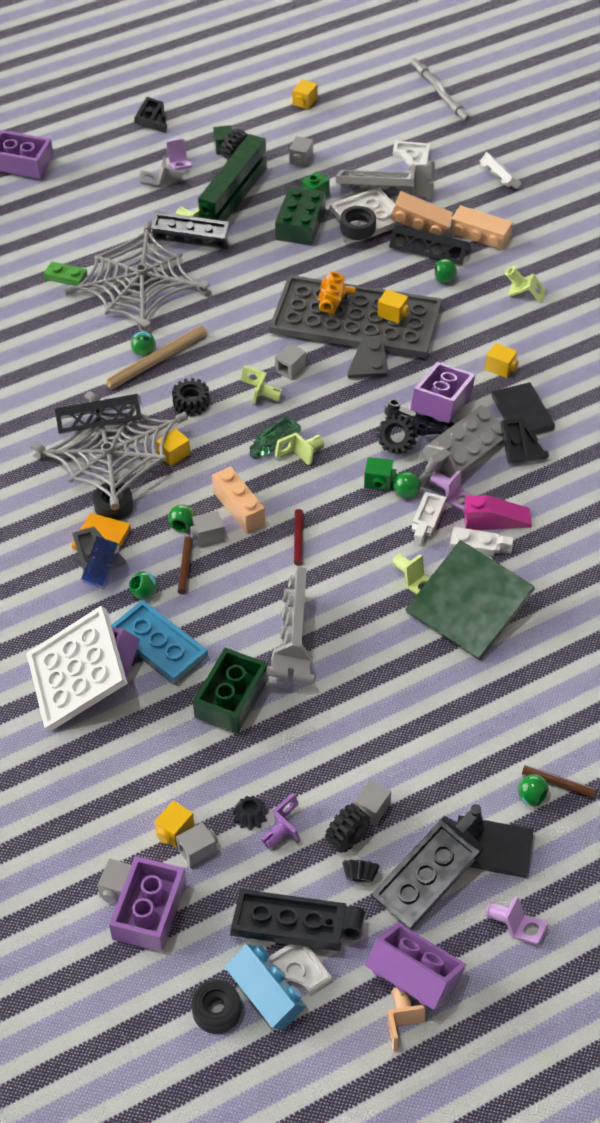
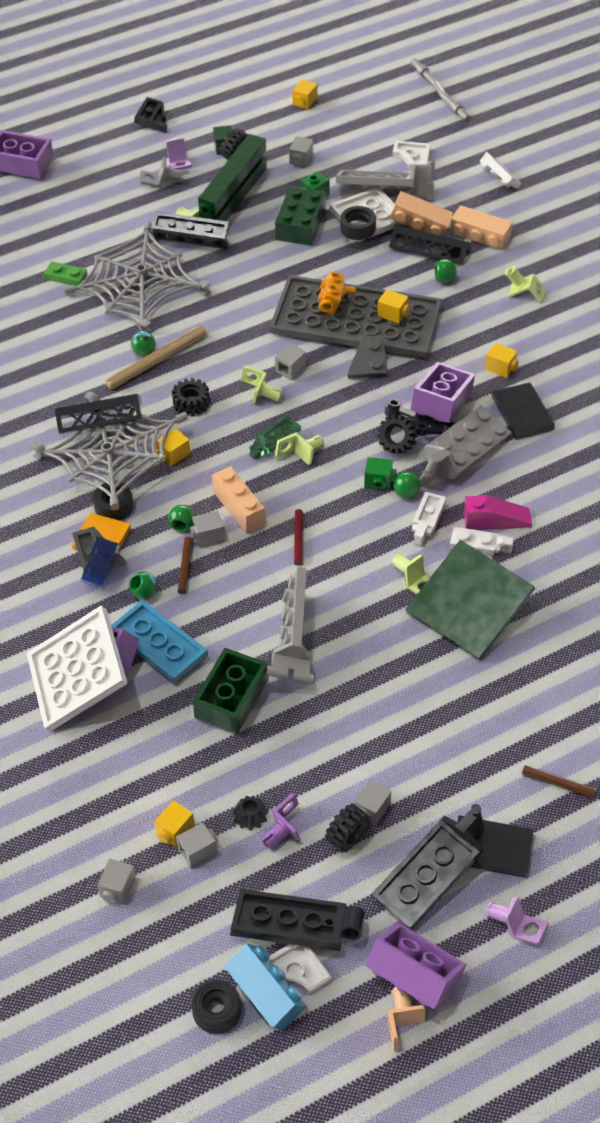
(148, 904): medium lavender brick -> none
(360, 870): black piece -> none
(451, 488): lavender bracket -> none
(520, 442): black wing -> none
(533, 789): green piece -> none

